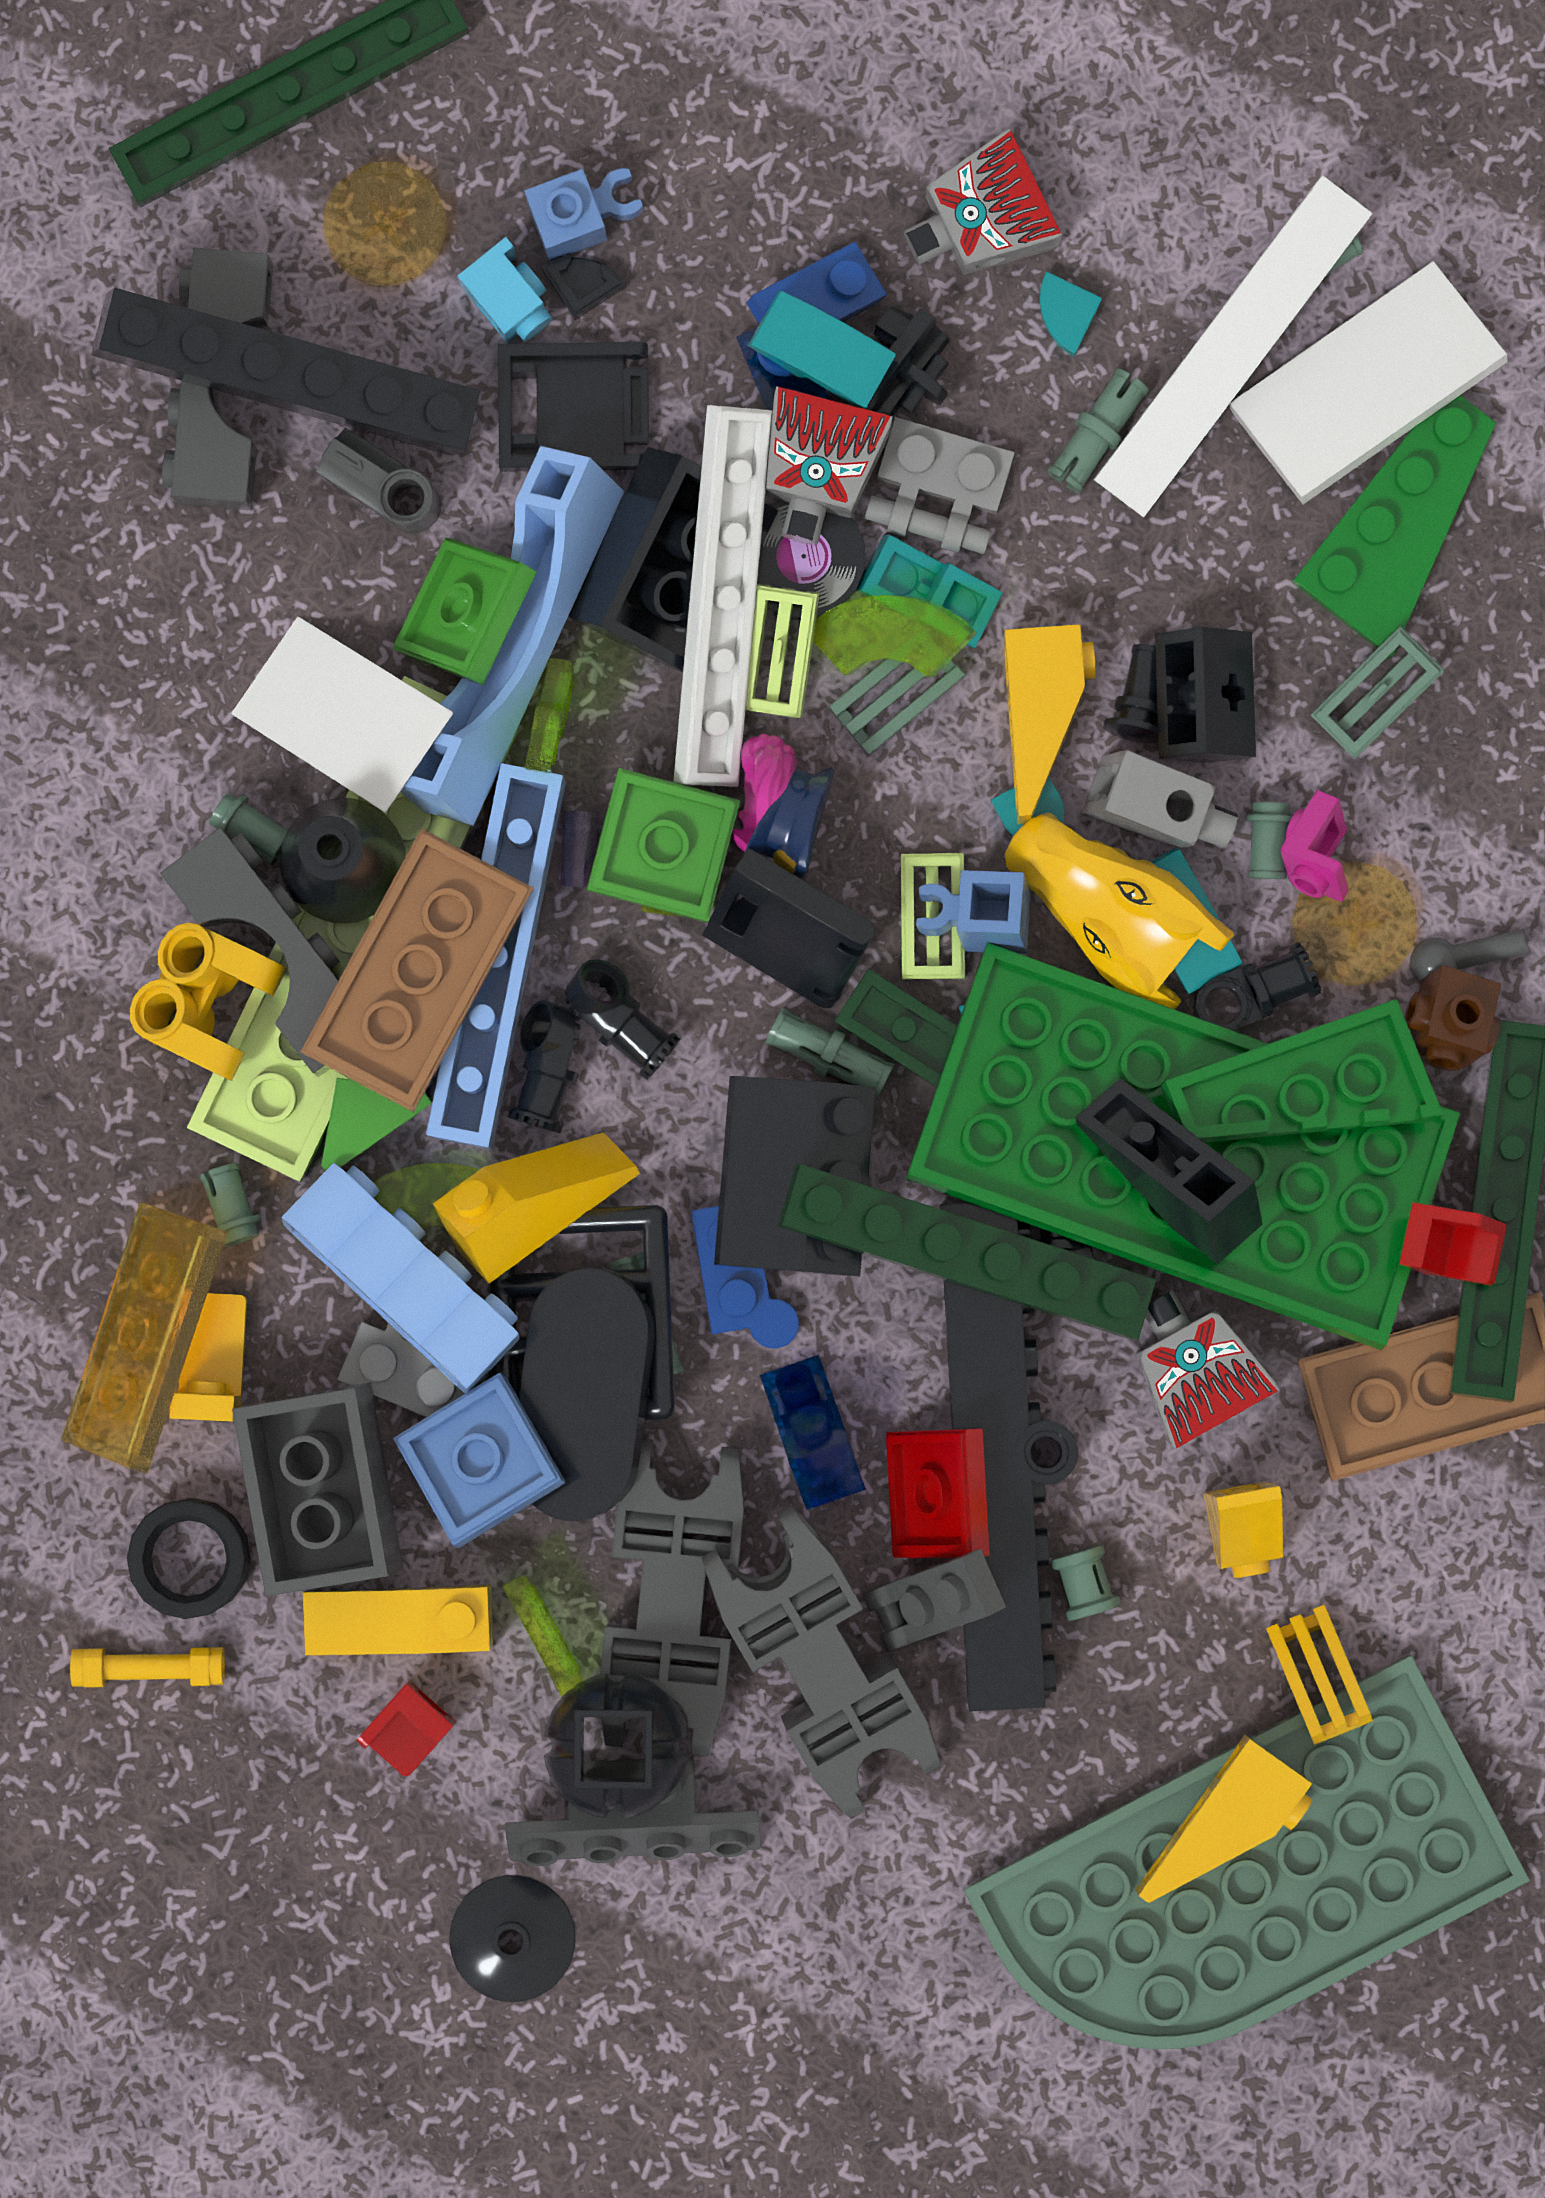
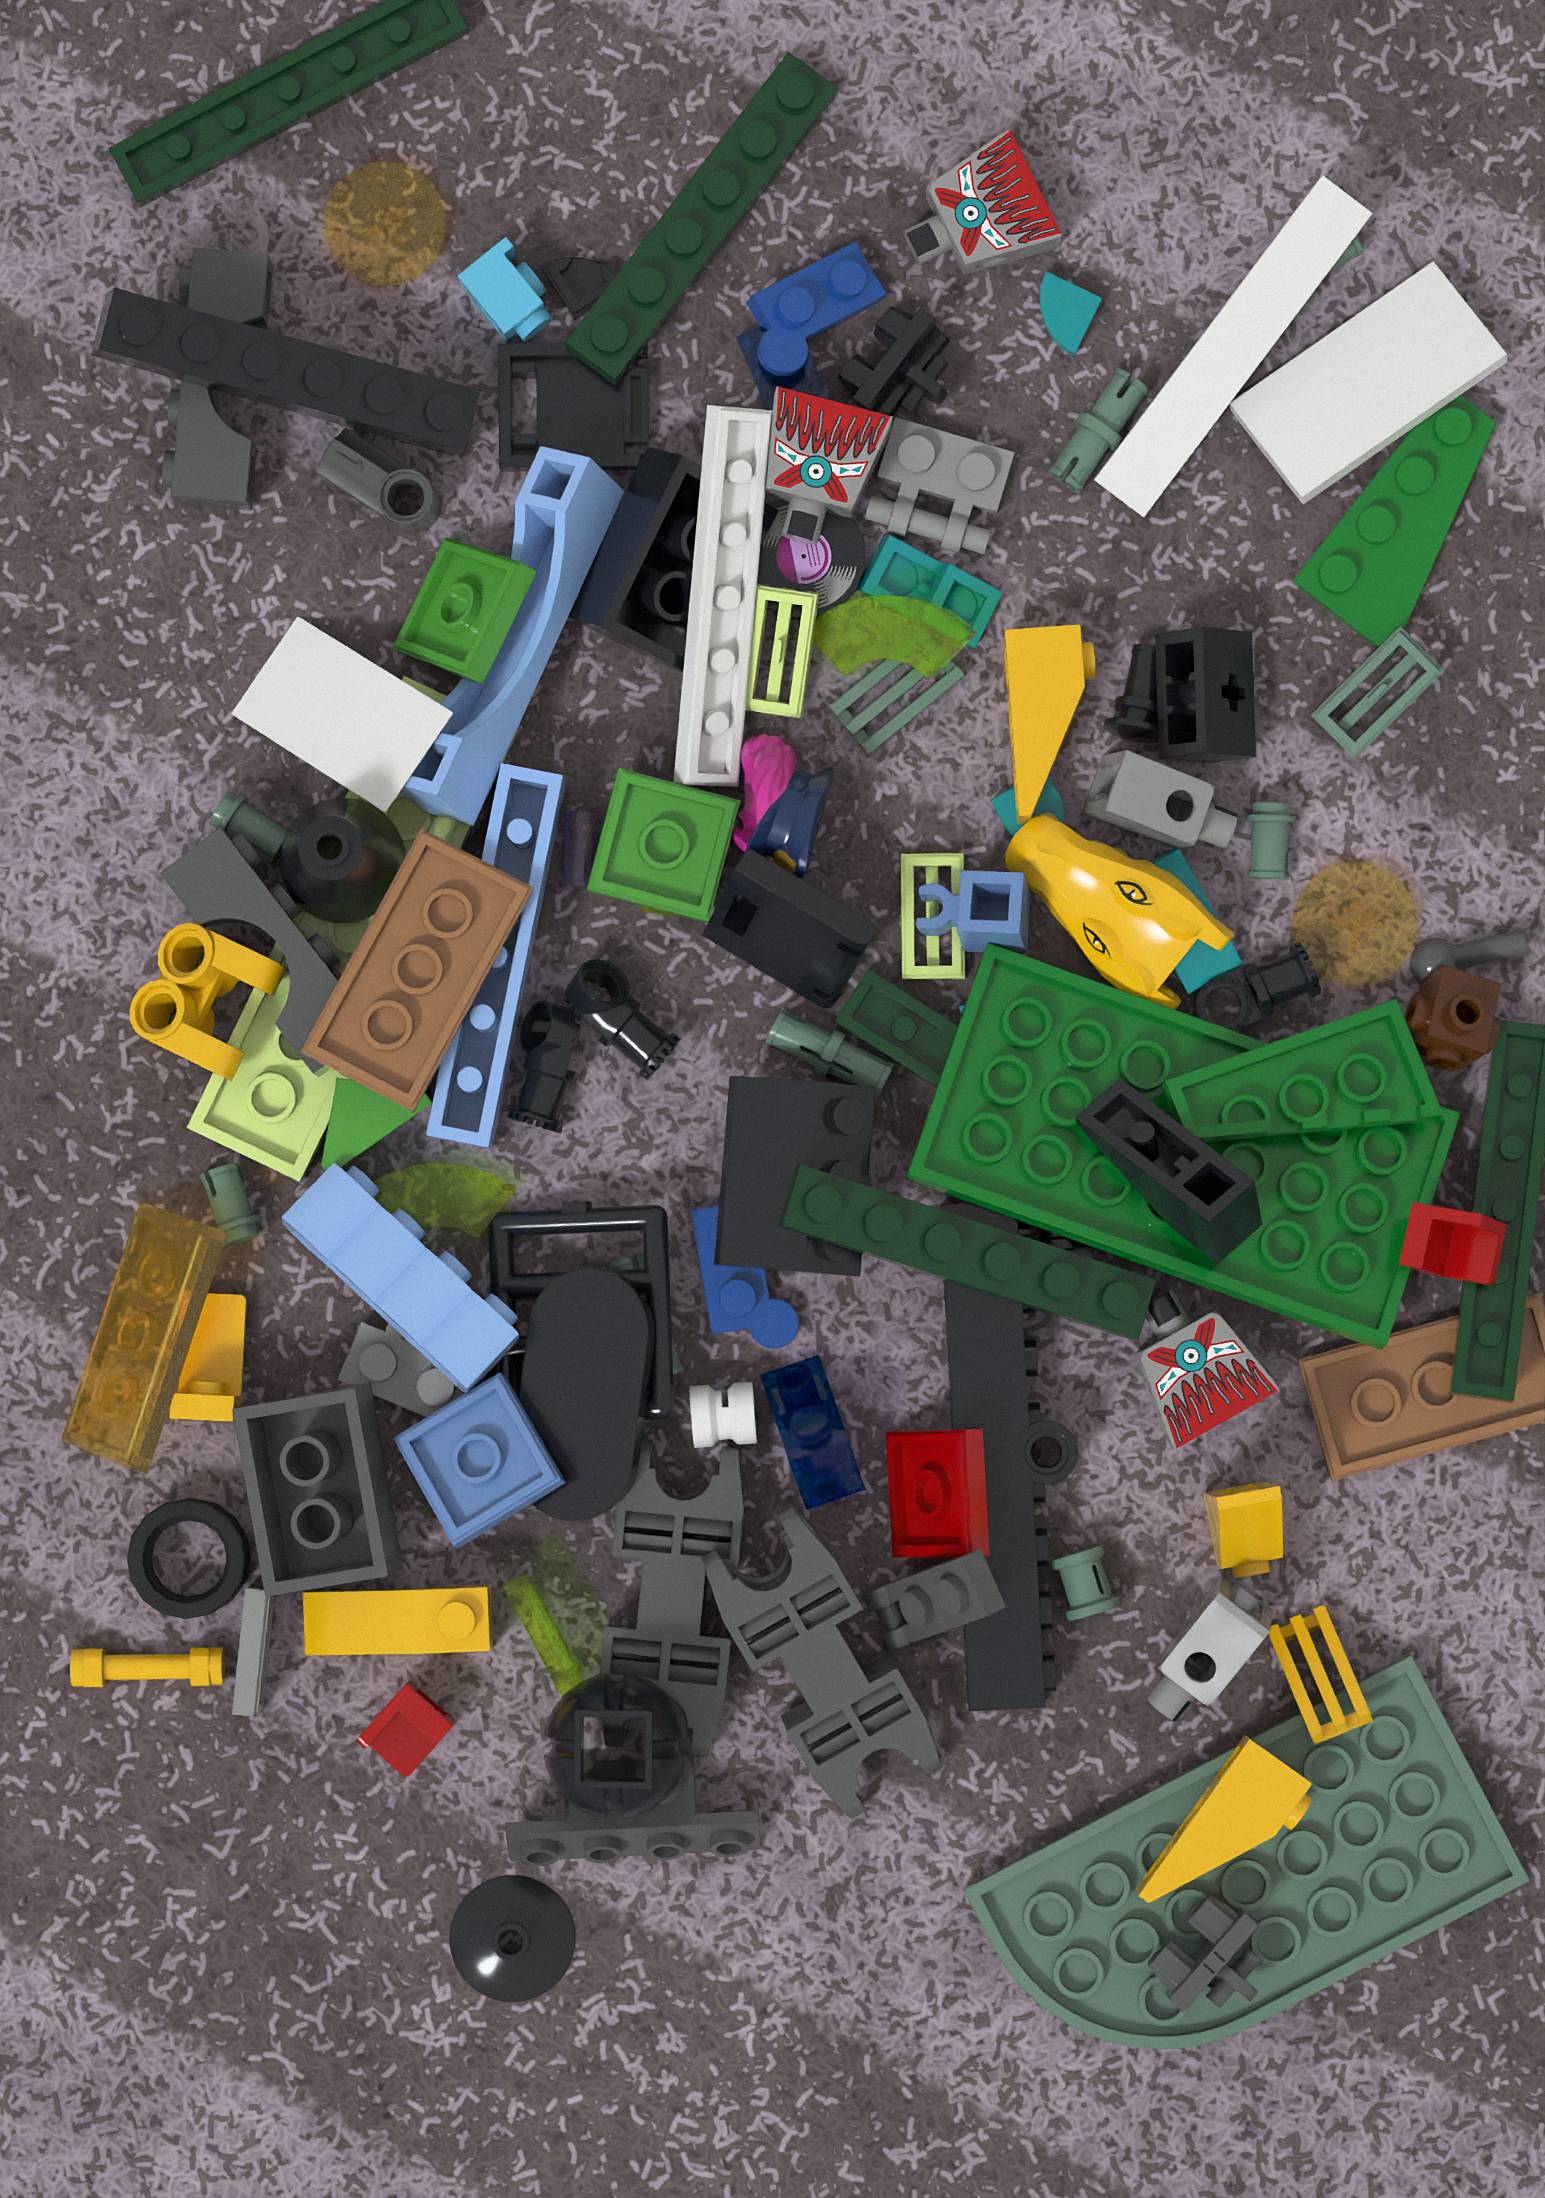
(253, 1652): none -> light grey tile
(529, 1199): yellow slope -> none
(550, 716): clear neon green tile -> none
(572, 214): medium blue brick -> none
(701, 218): none -> dark green plate
(723, 1414): none -> white wheel
(821, 349): teal slope -> none
(1188, 1976): none -> dark grey hips
(1226, 1627): none -> light grey torso
(1309, 847): dark pink bracket -> none

